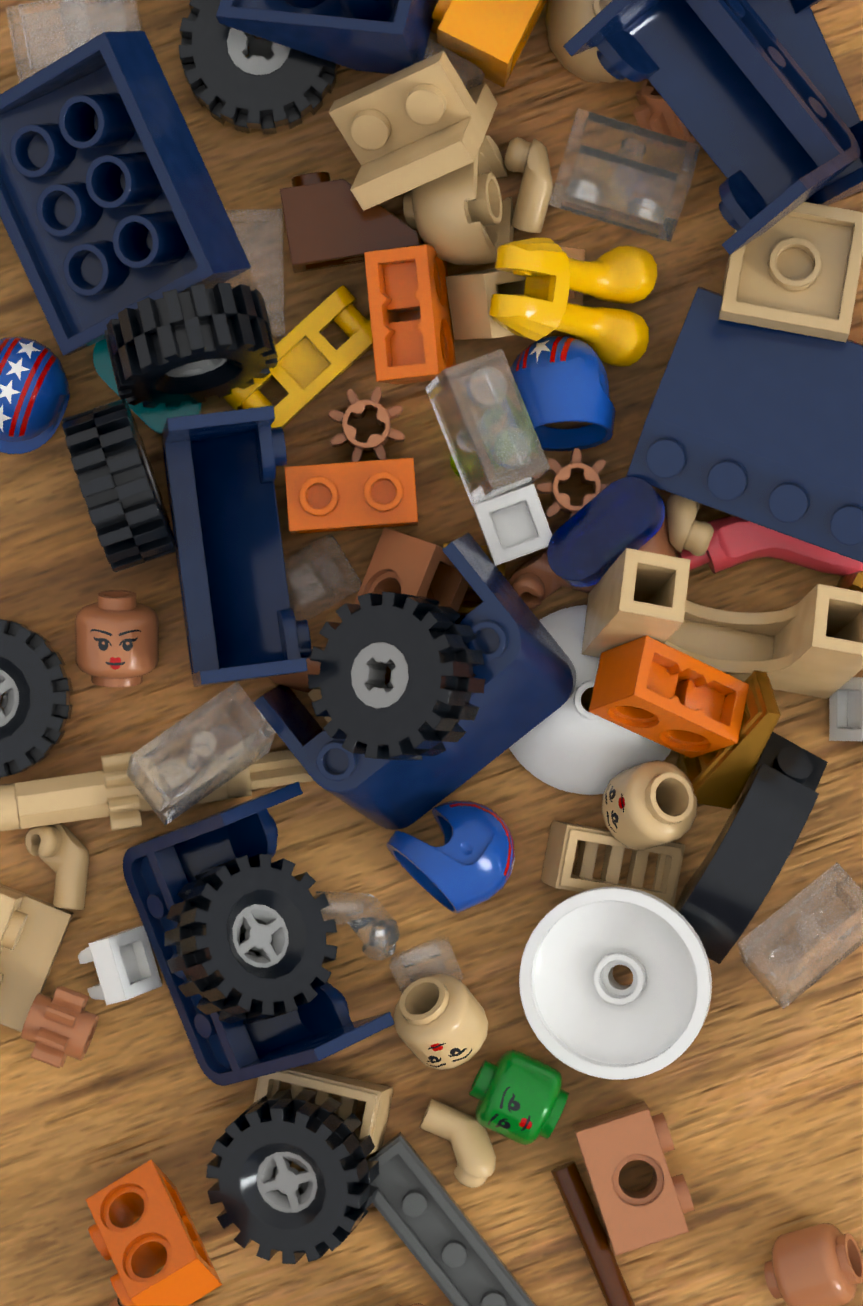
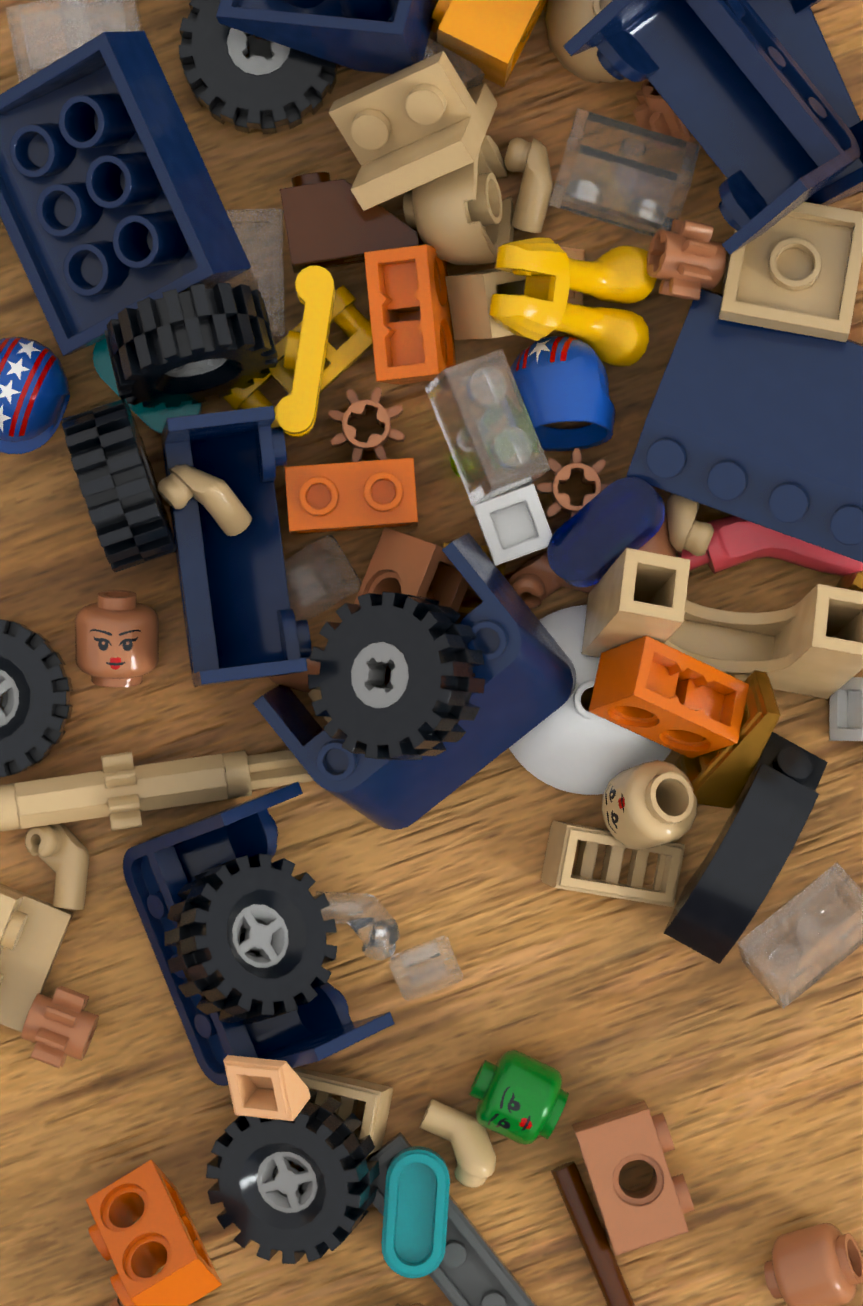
(122, 965): white tile -> none
(200, 753): clear brick -> none
(209, 491): none -> tan arm
(265, 1088): none -> light nougat slope
(307, 352): none -> yellow plate
(415, 1212): none -> teal tile
(440, 1021): tan head -> none
(471, 862): blue helmet -> none
(590, 1016): white dish -> none
(686, 259): none -> nougat gear

